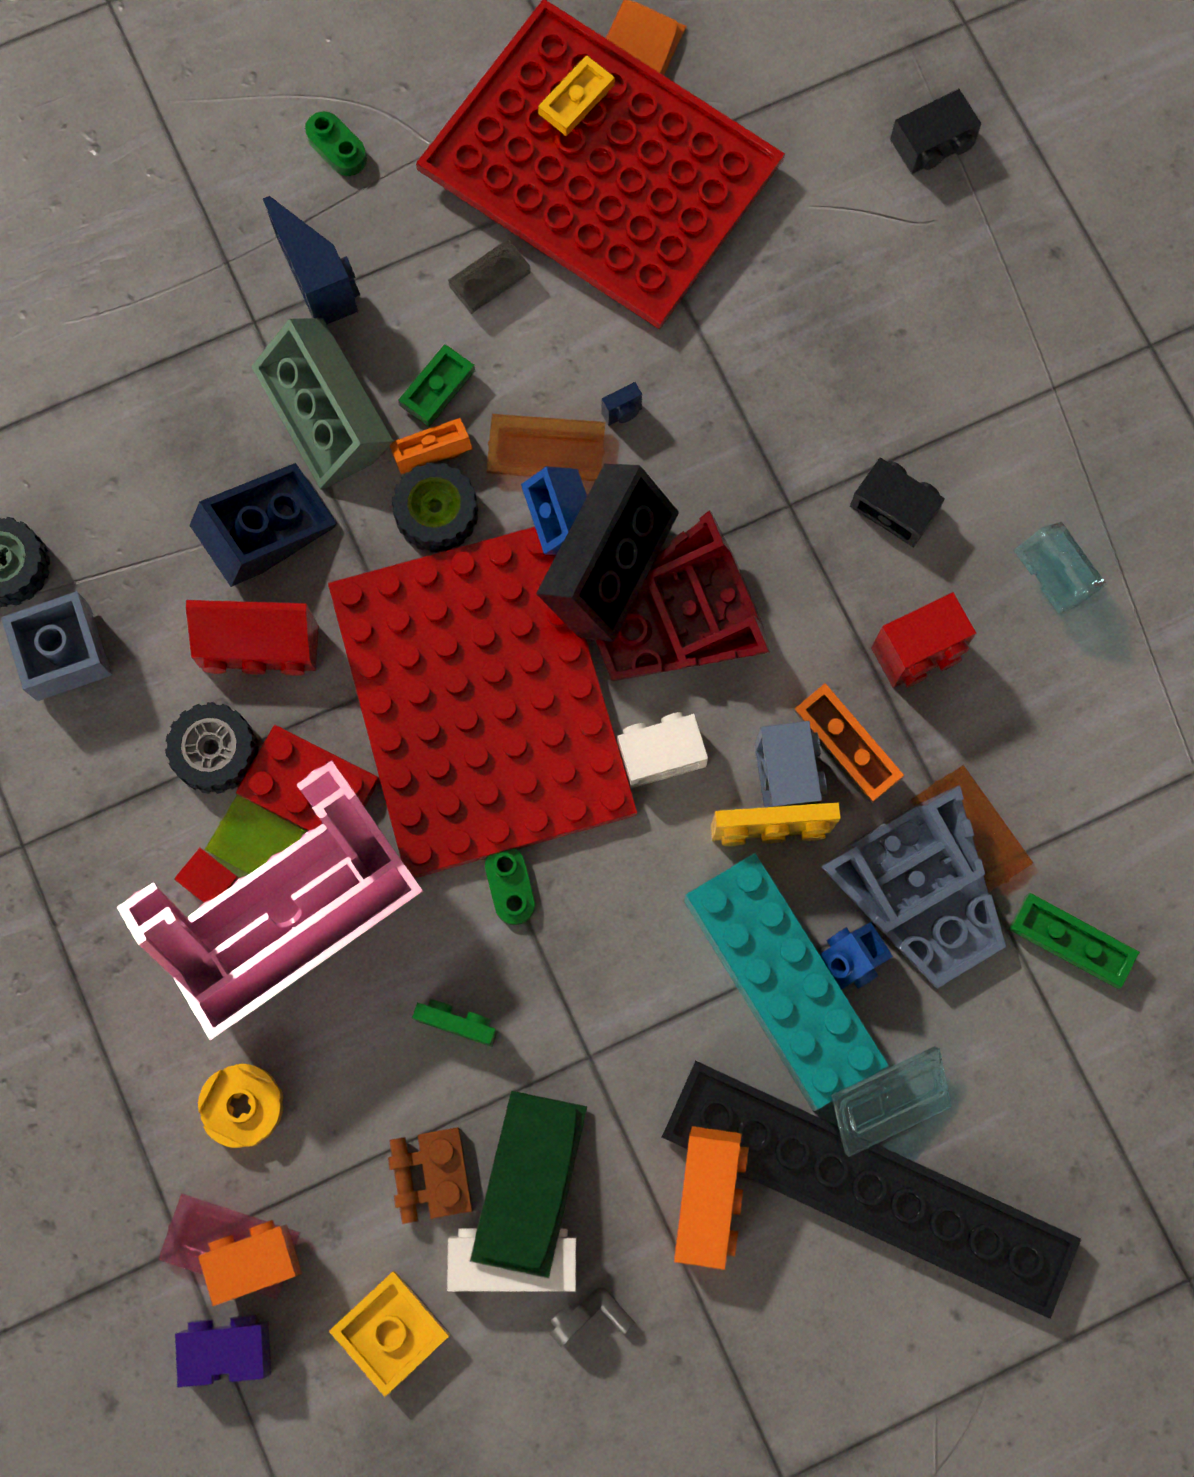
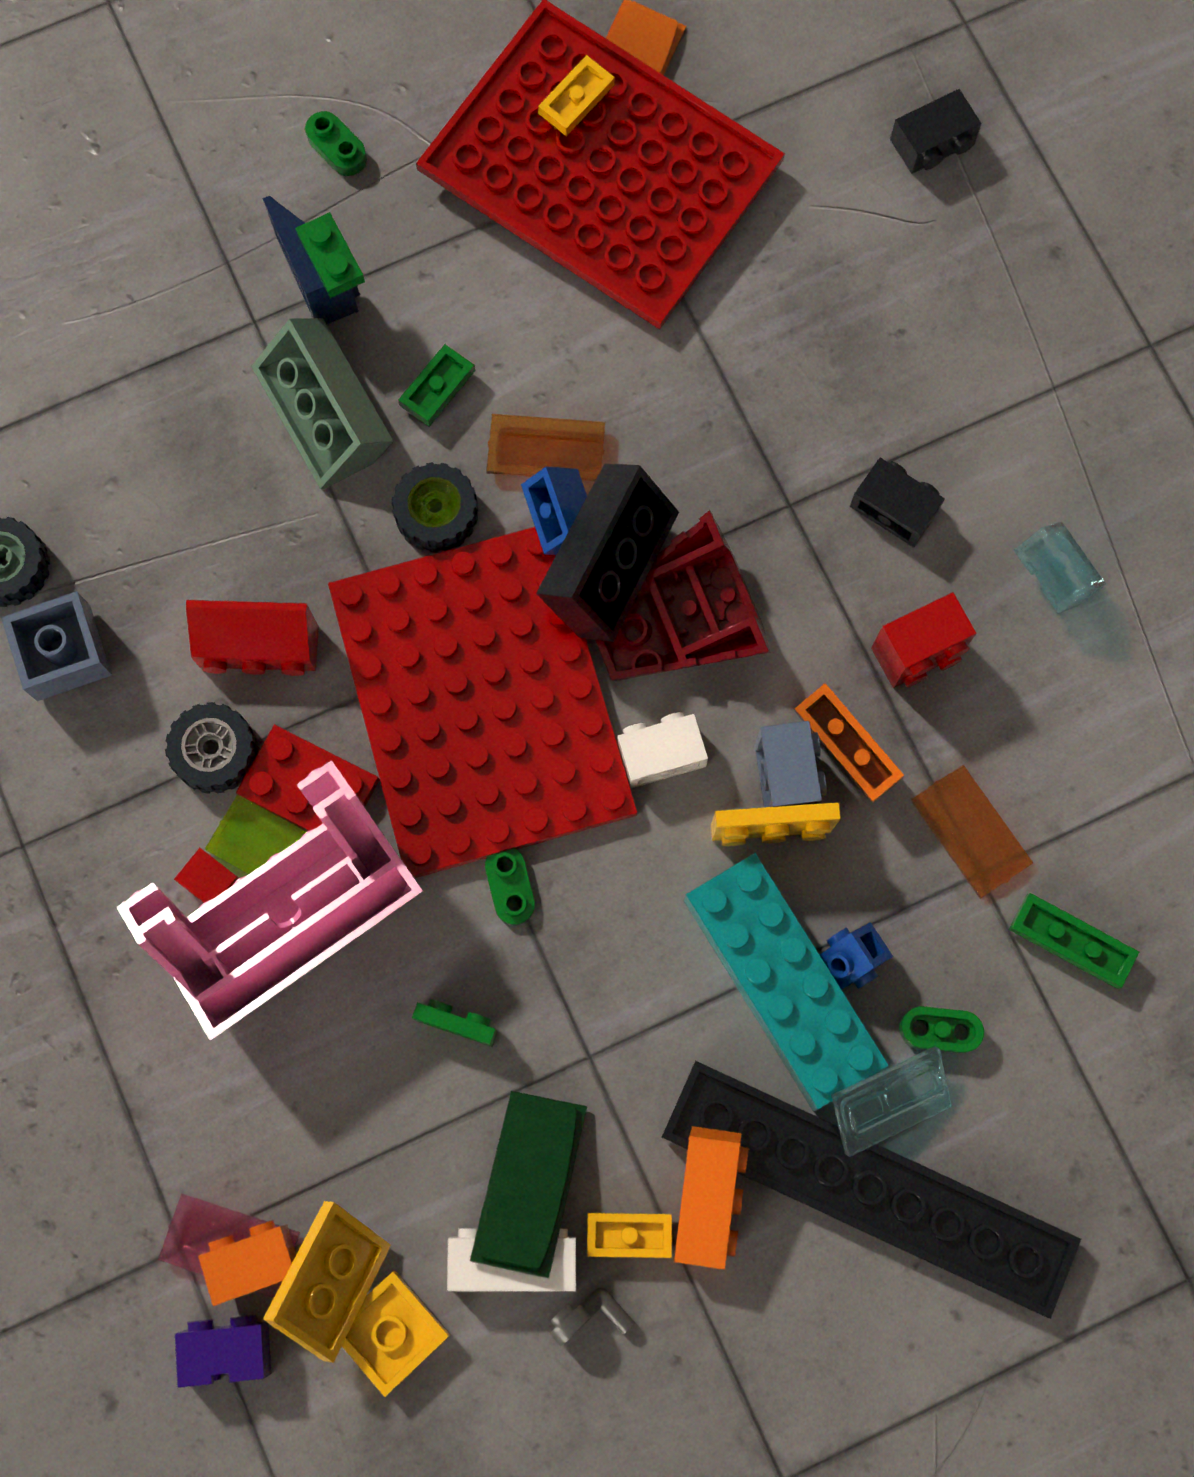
(250, 1127): yellow plate -> none
(260, 523): dark blue slope -> none
(327, 1282): none -> yellow plate
(330, 255): none -> green plate
(431, 445): orange plate -> none
(443, 1172): dark orange plate -> none
(489, 276): clear smoke plate -> none
(622, 404): dark blue plate -> none
(629, 1235): none -> yellow plate
(924, 887): sand blue wedge -> none
(940, 1029): none -> green plate

